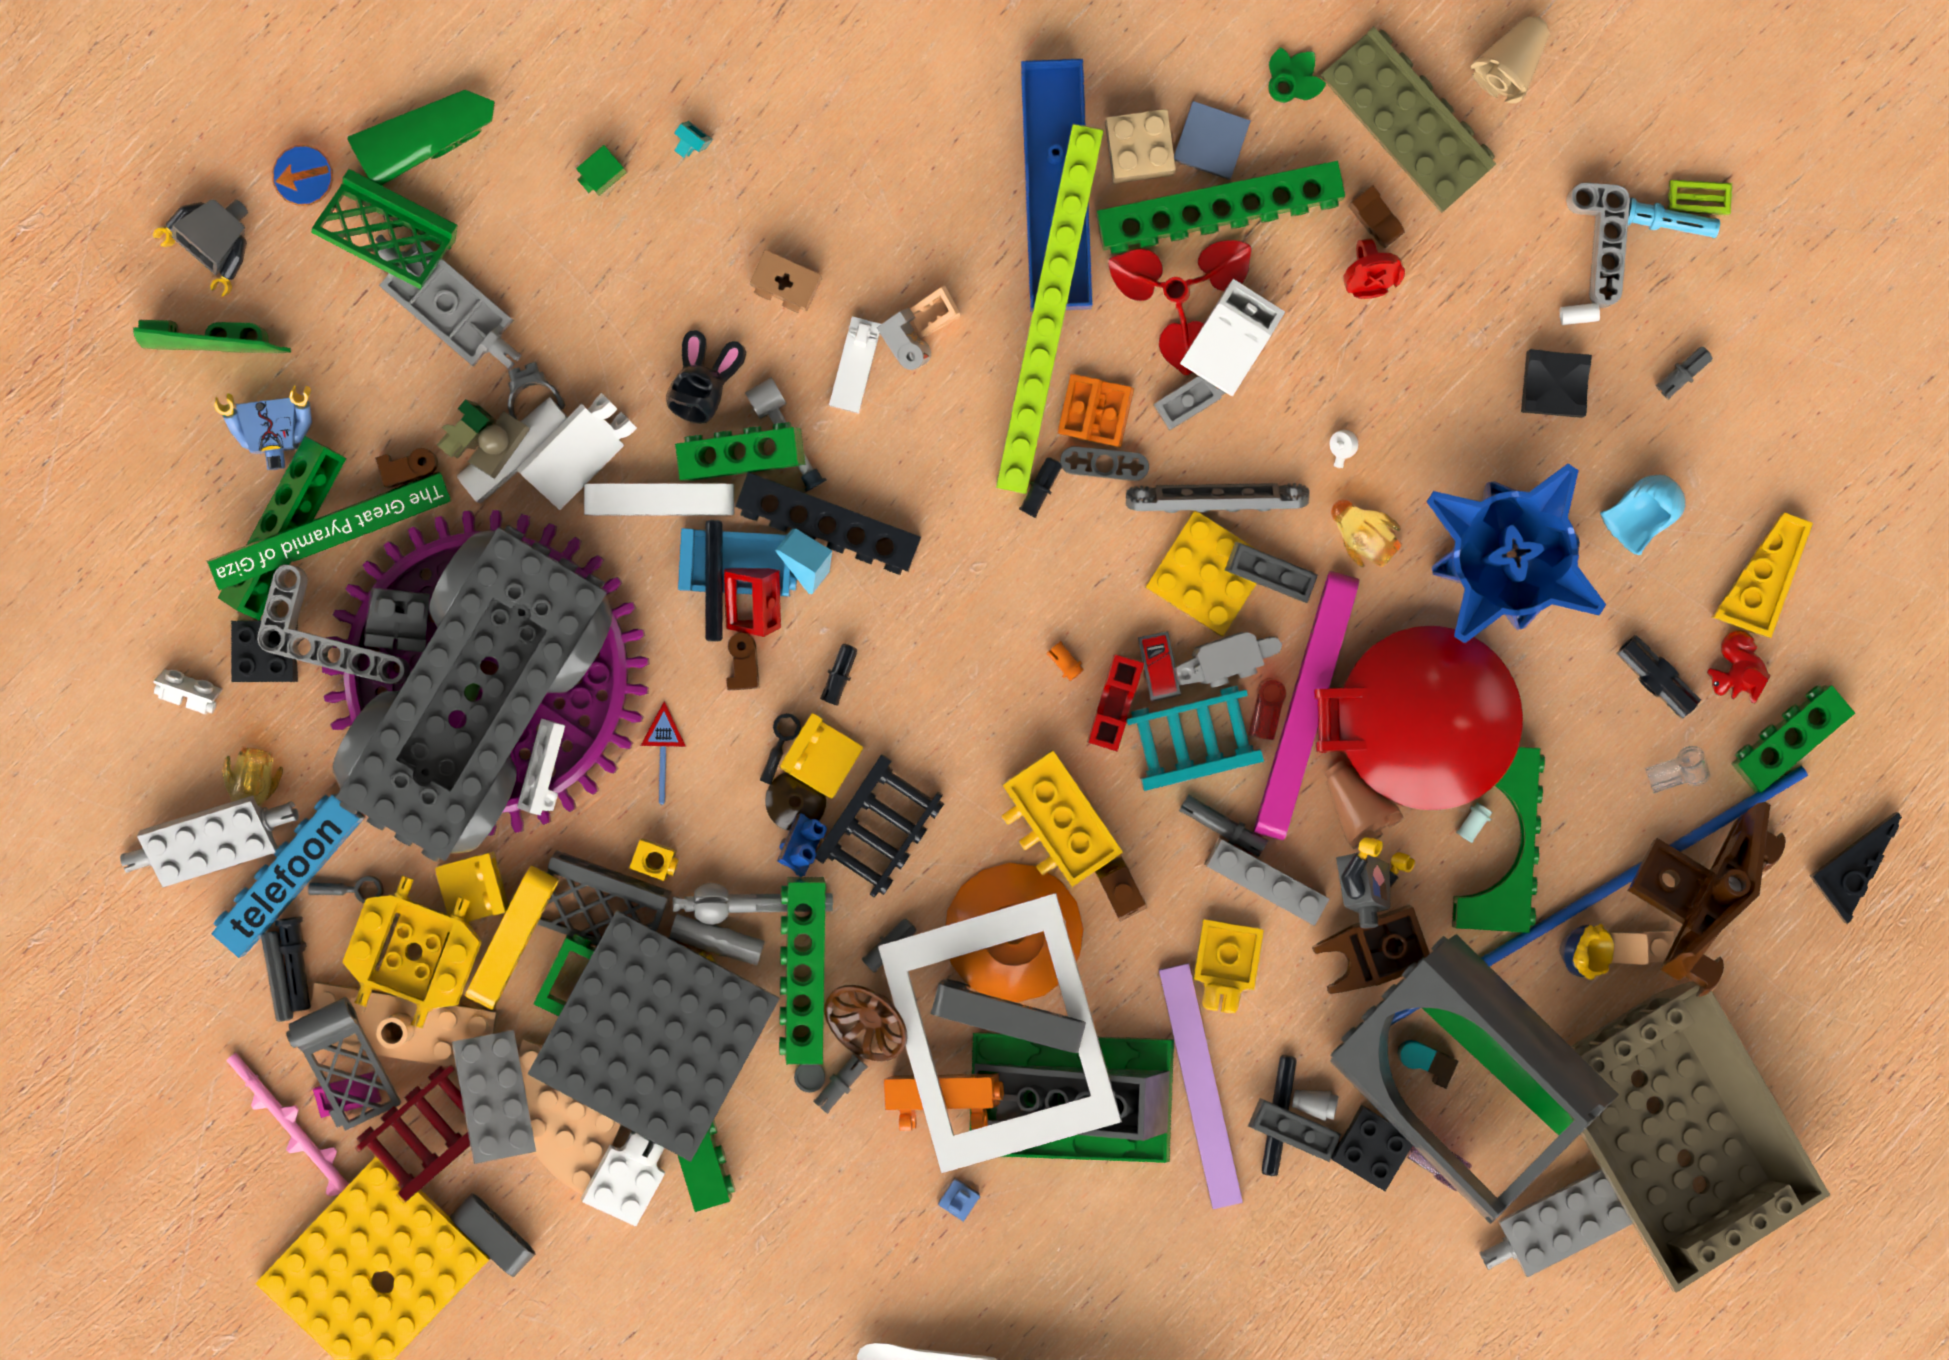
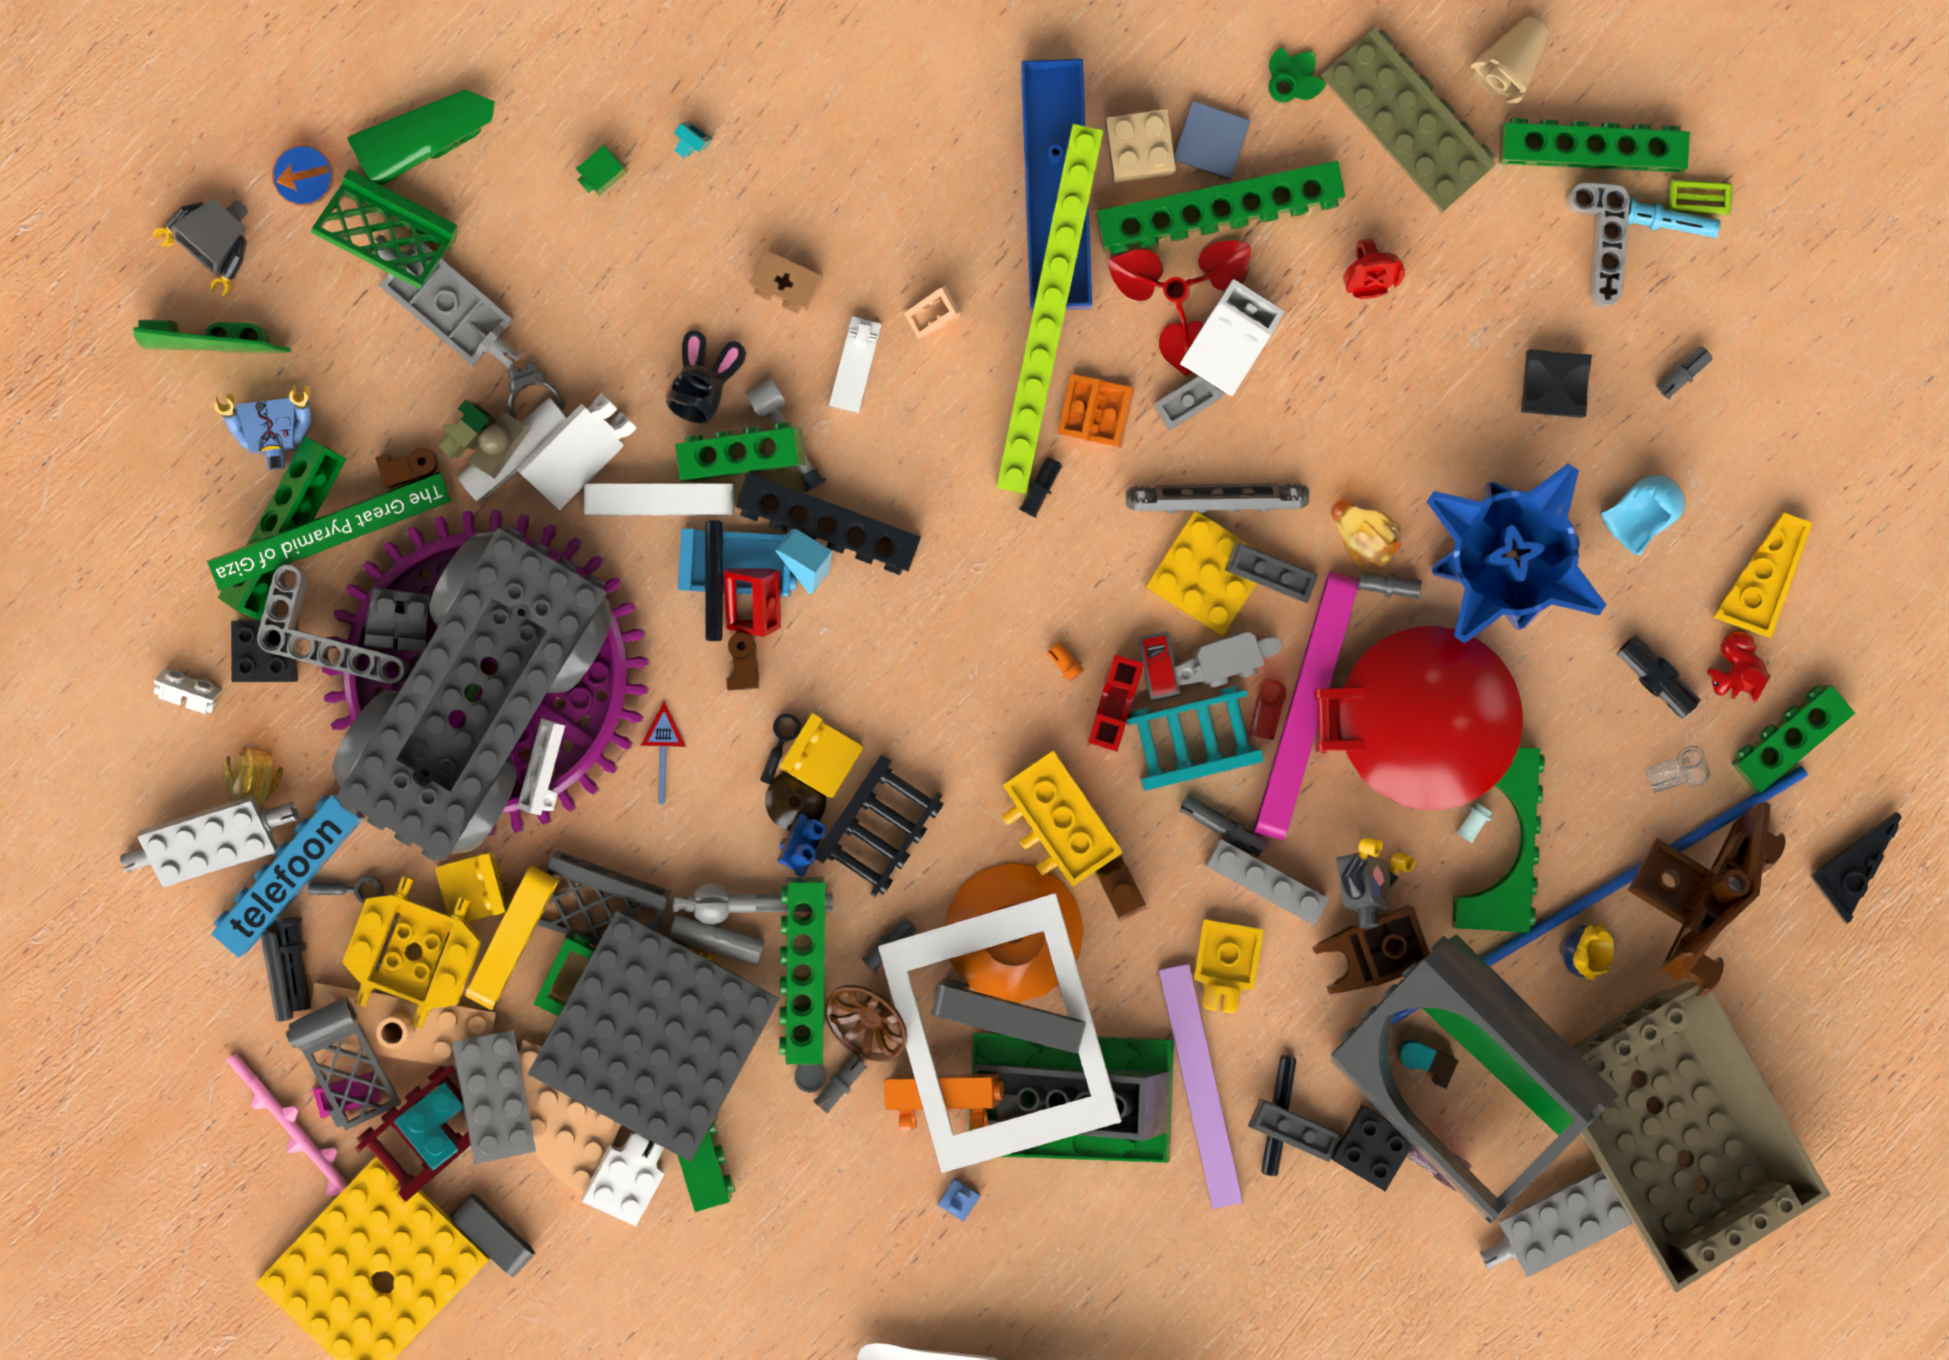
(423, 1123): none -> teal plate
(640, 859): yellow brick -> none
(839, 674): black axle -> none
(904, 341): light grey leg -> none
(1126, 473): dark grey beam -> none
(1316, 1103): light grey cone -> none
(1343, 446): white piece -> none
(1358, 806): nougat cone -> none
(1377, 217): reddish brown leg -> none
(1389, 584): none -> dark grey pin
(1579, 314): white piece -> none
(1641, 946): light nougat slope -> none
(1671, 138): none -> green brick

